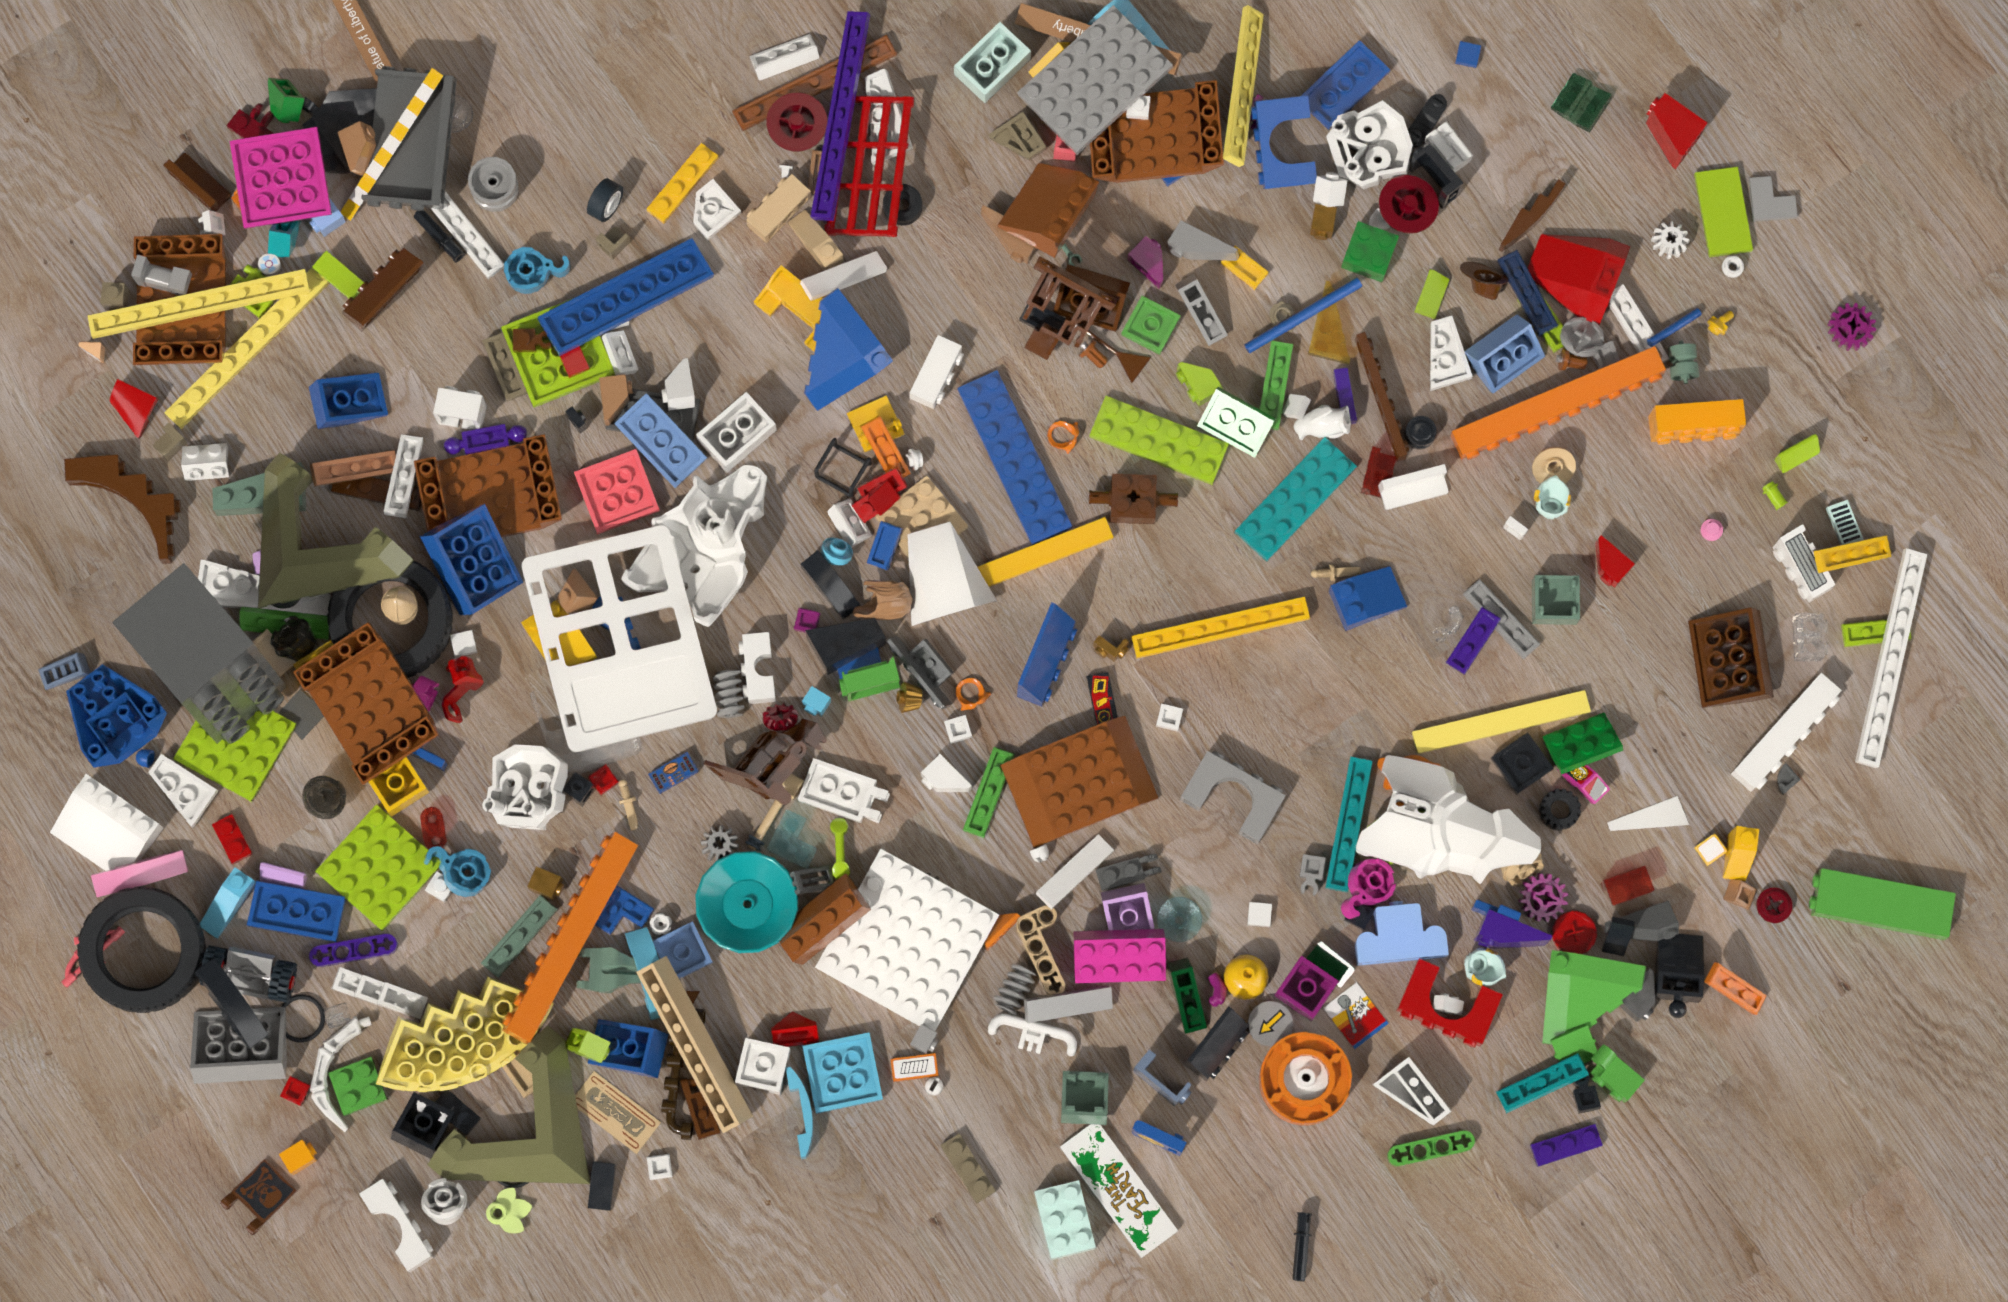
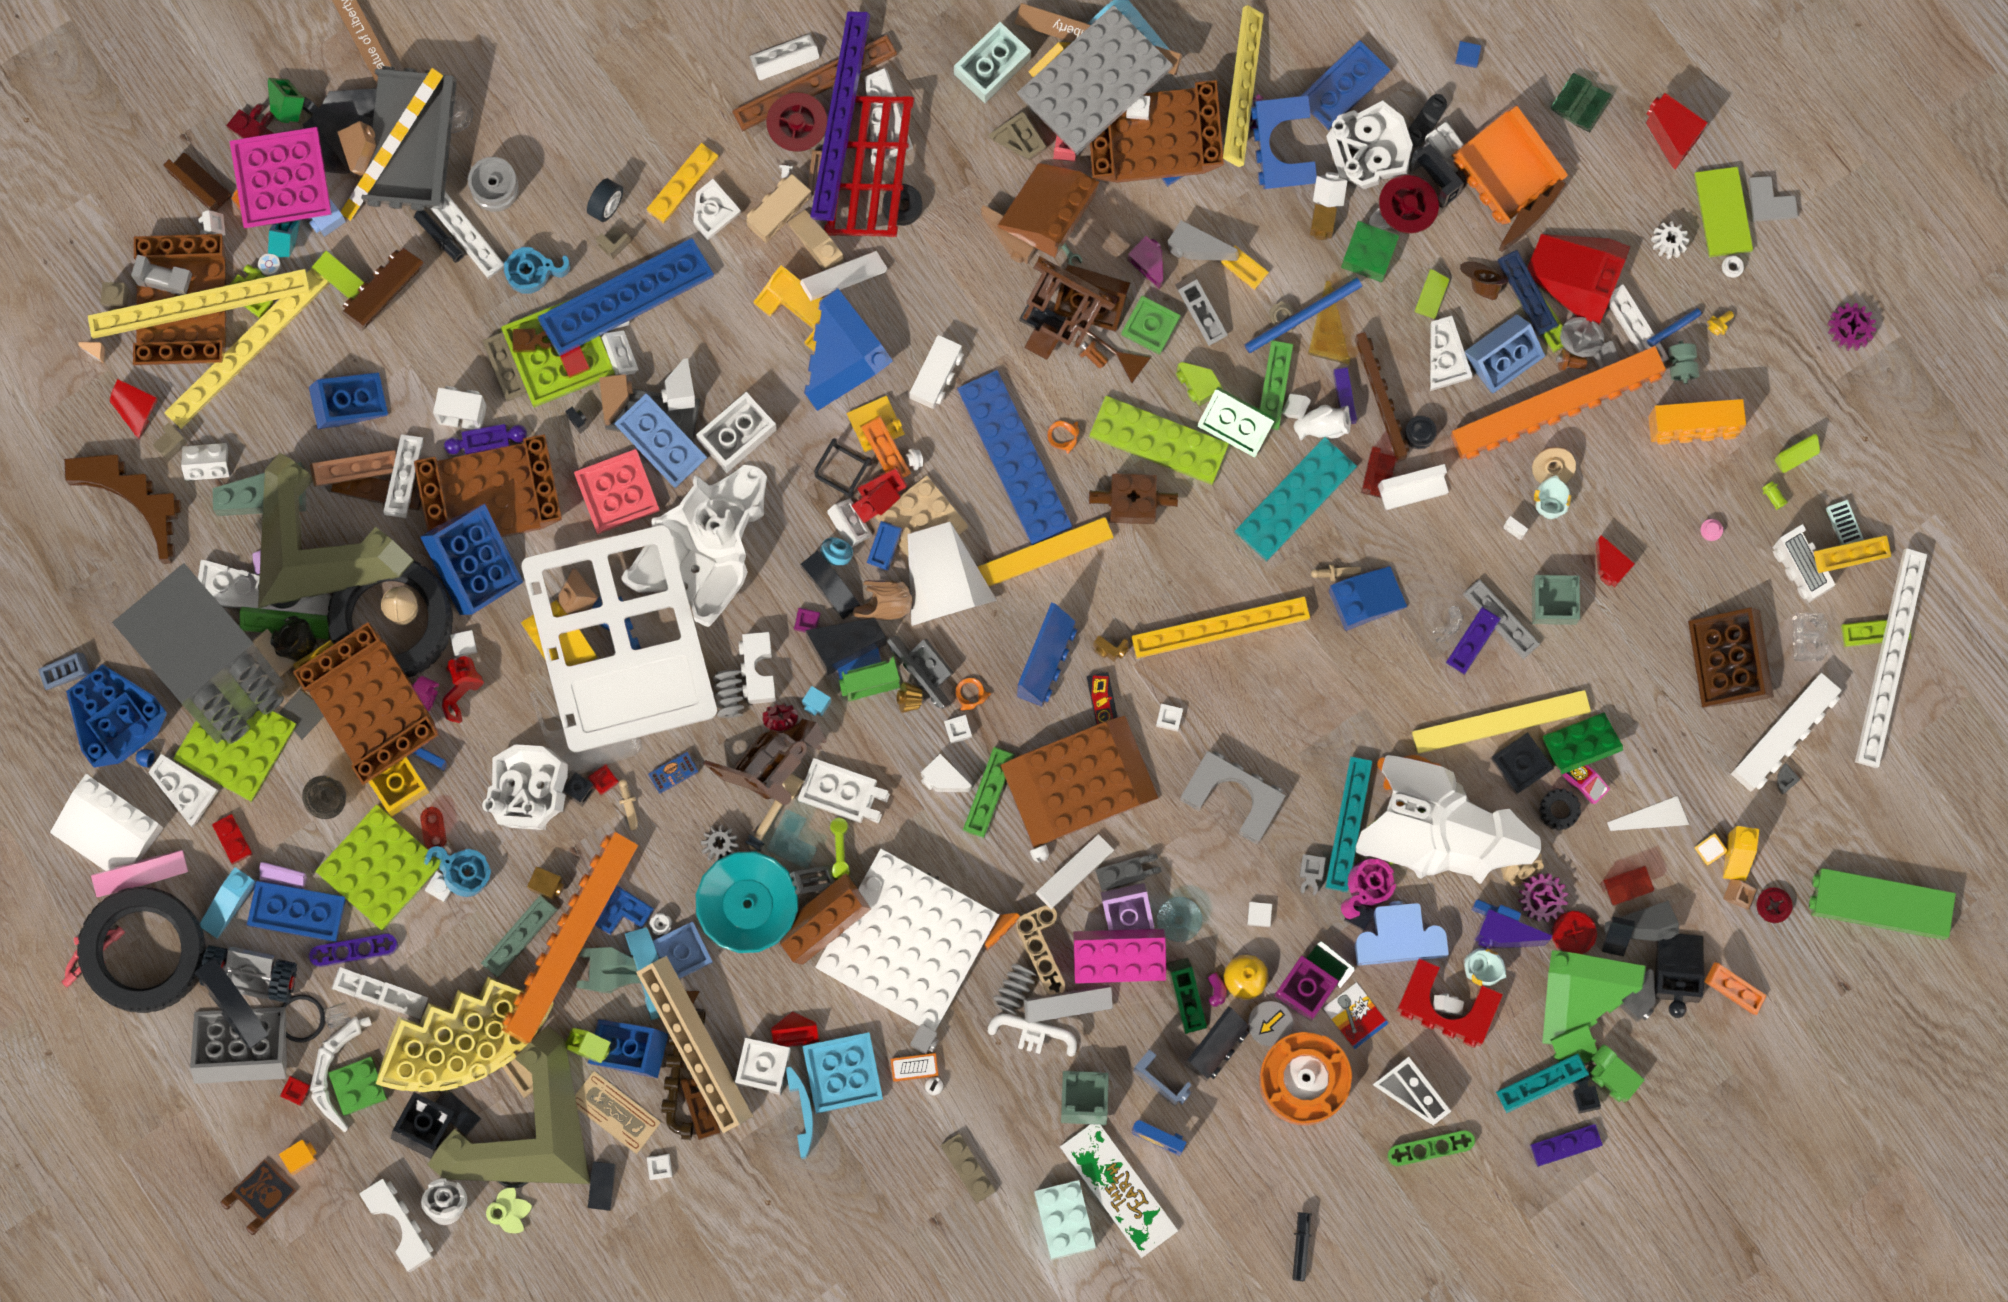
(1508, 164): none -> orange panel

